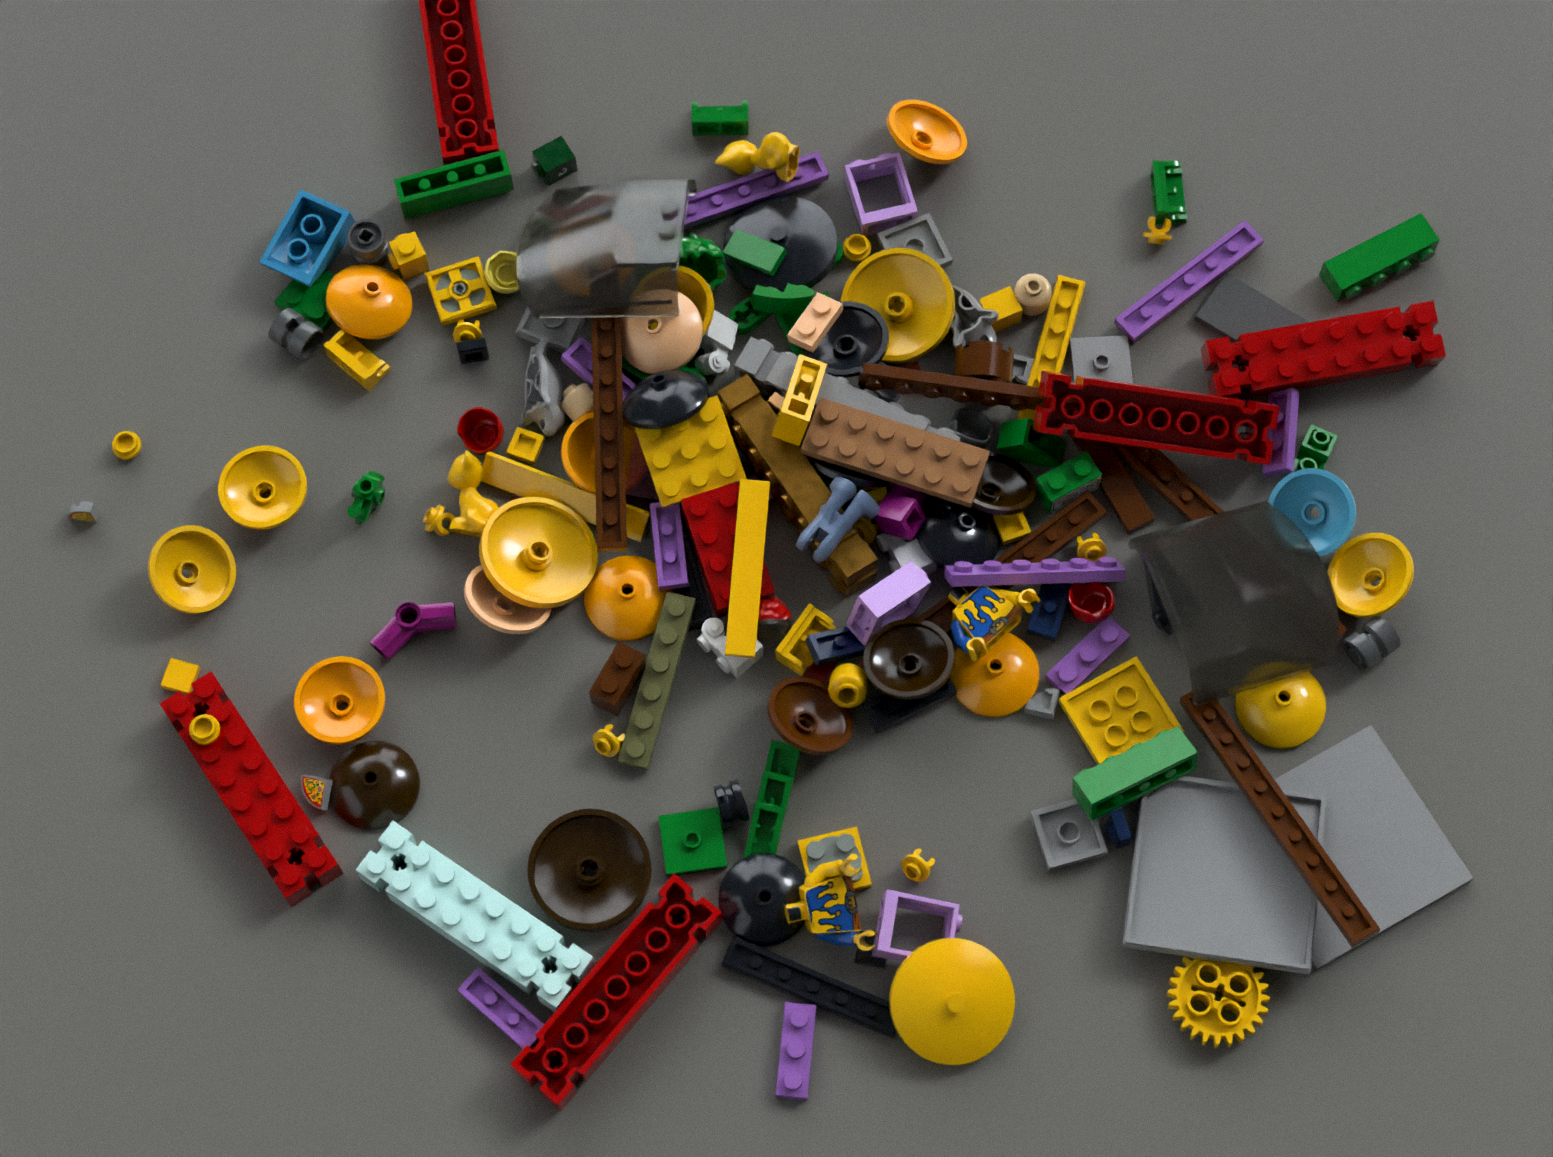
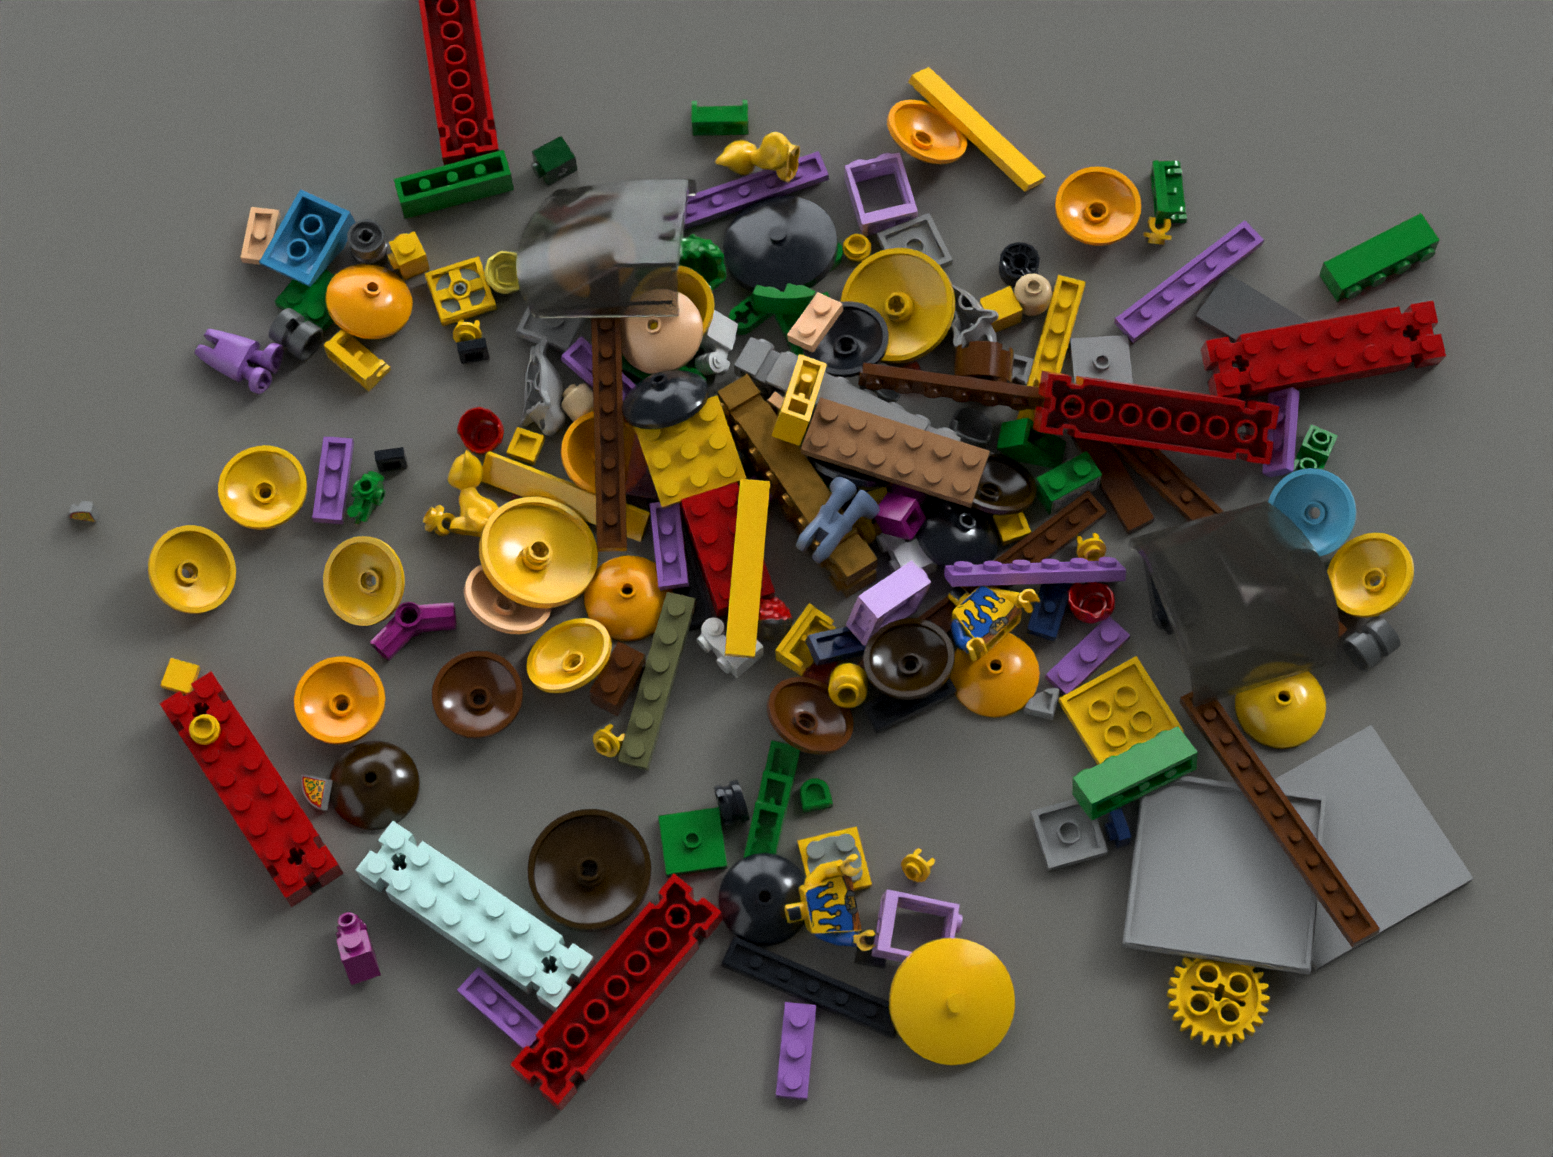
(126, 445): yellow plate -> none
(233, 355): none -> medium lavender piece
(259, 233): none -> light nougat plate
(333, 480): none -> medium lavender plate
(350, 585): none -> yellow dish
(356, 949): none -> magenta brick
(391, 459): none -> black tile
(471, 677): none -> reddish brown dish
(569, 655): none -> yellow dish
(754, 252): green tile -> none
(815, 795): none -> green tile
(976, 129): none -> yellow tile
(1018, 252): none -> black wheel
(1101, 192): none -> light orange dish

